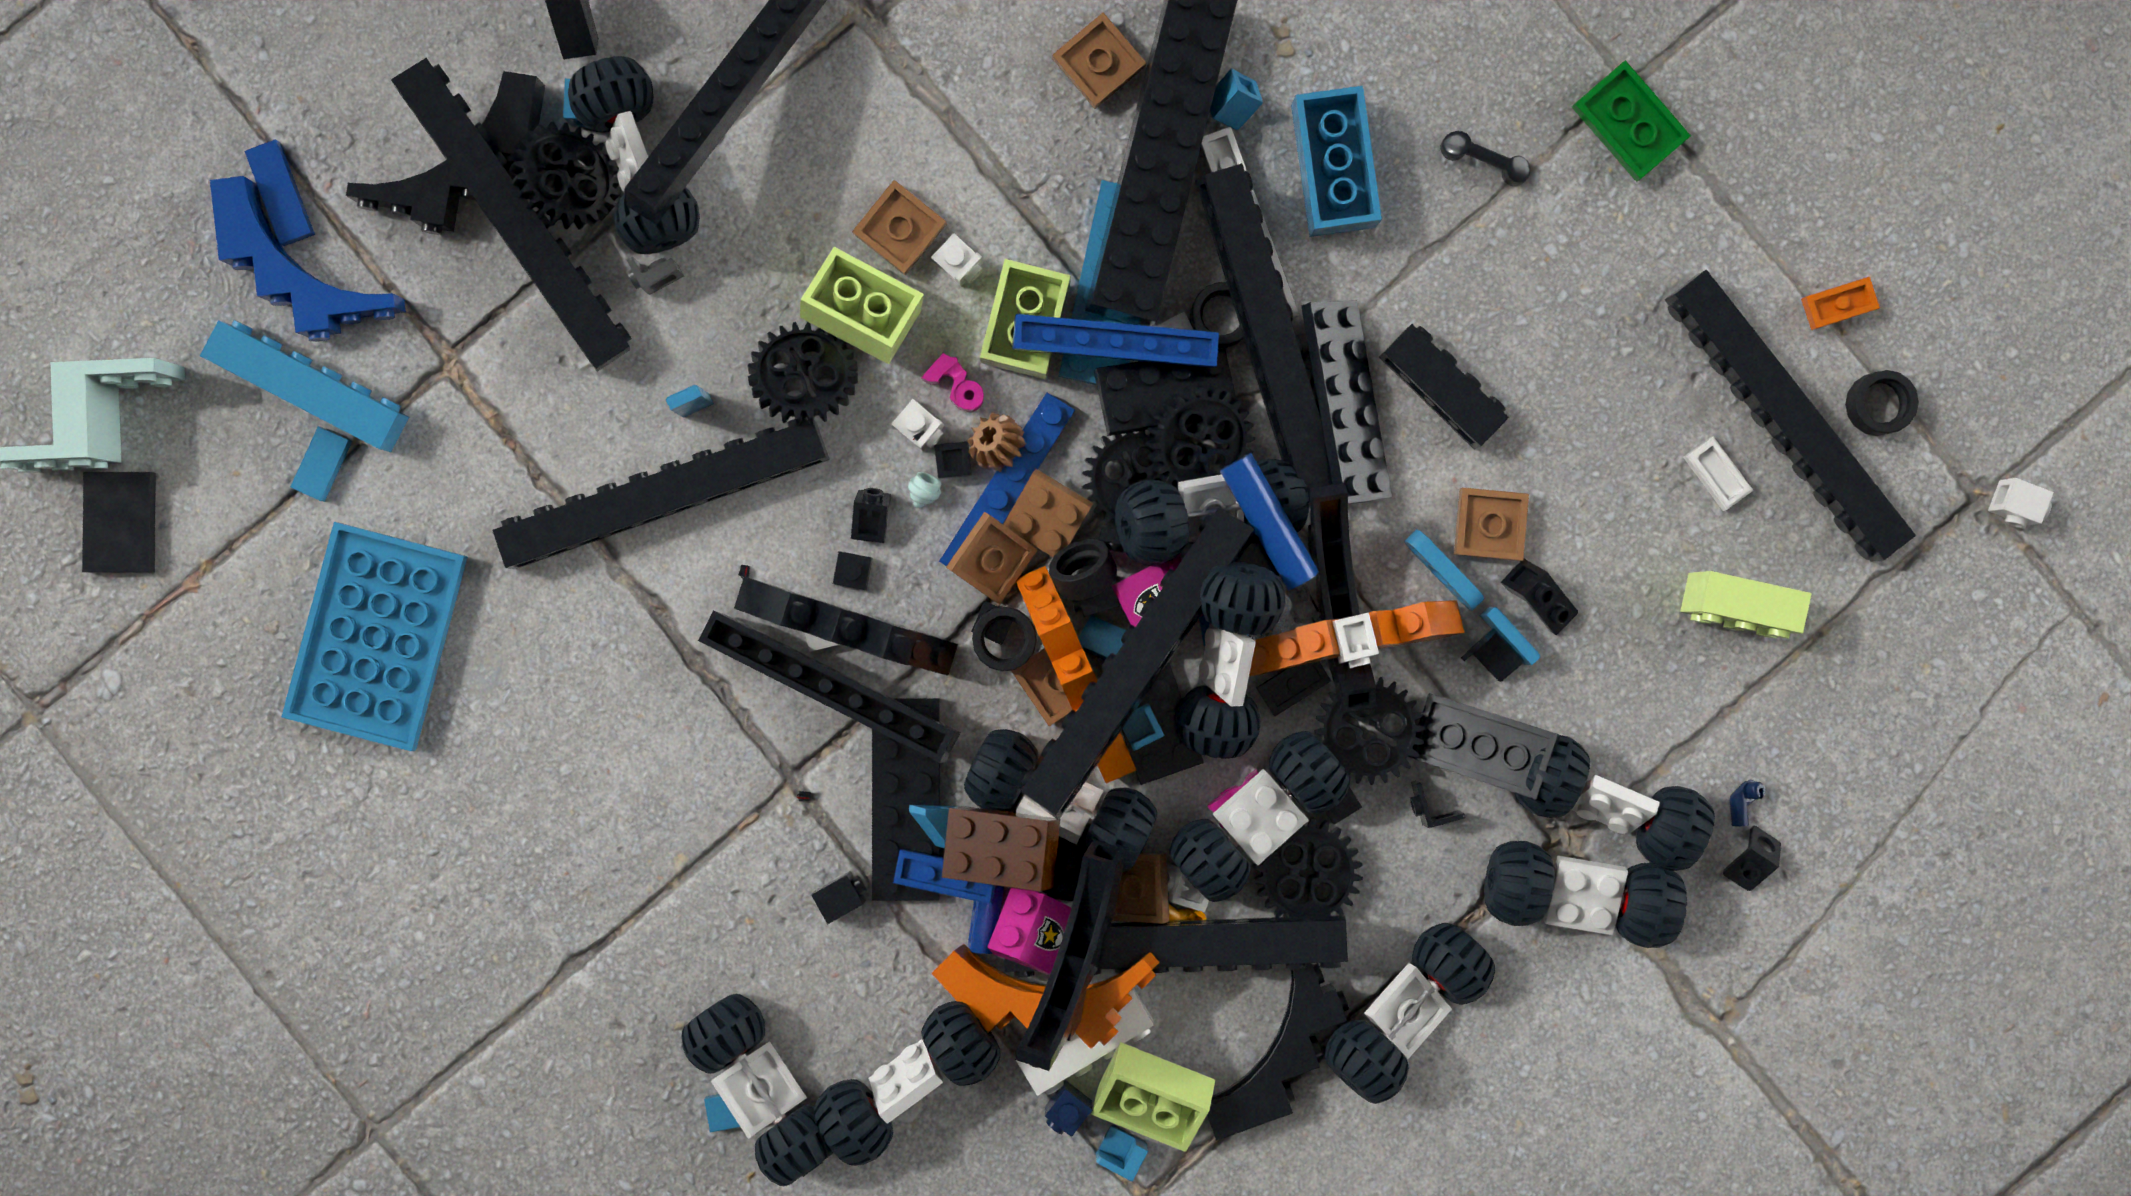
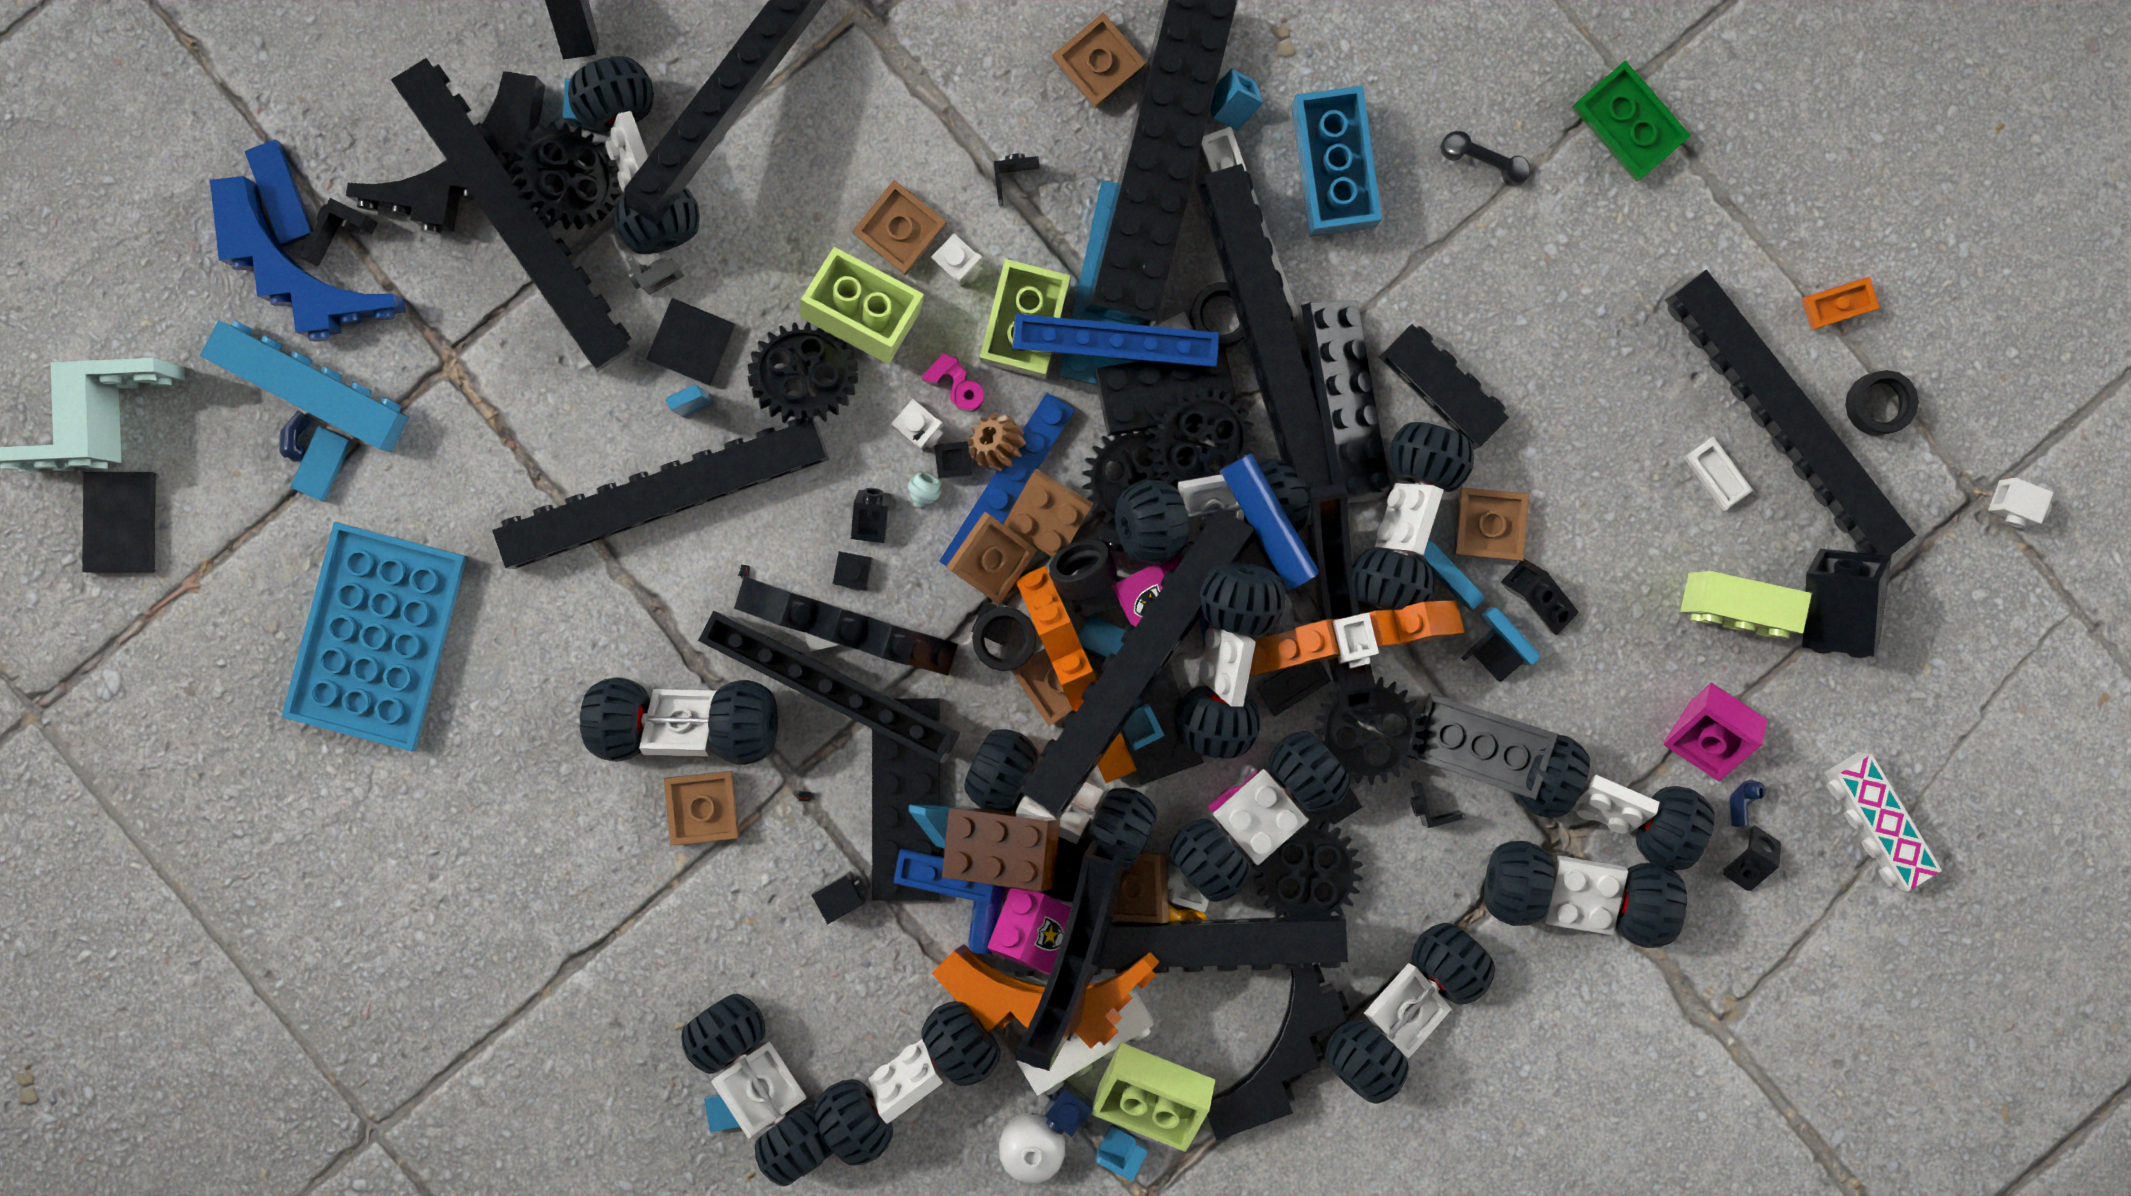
(289, 436): none -> dark blue arm
(329, 219): none -> black bracket
(690, 341): none -> black tile
(701, 807): none -> medium nougat plate
(733, 720): none -> black plate
(1013, 163): none -> black bracket
(1031, 1149): none -> white cylinder
(1434, 463): none -> black plate
(1716, 732): none -> dark pink slope
(1846, 602): none -> black slope
(1882, 822): none -> white brick

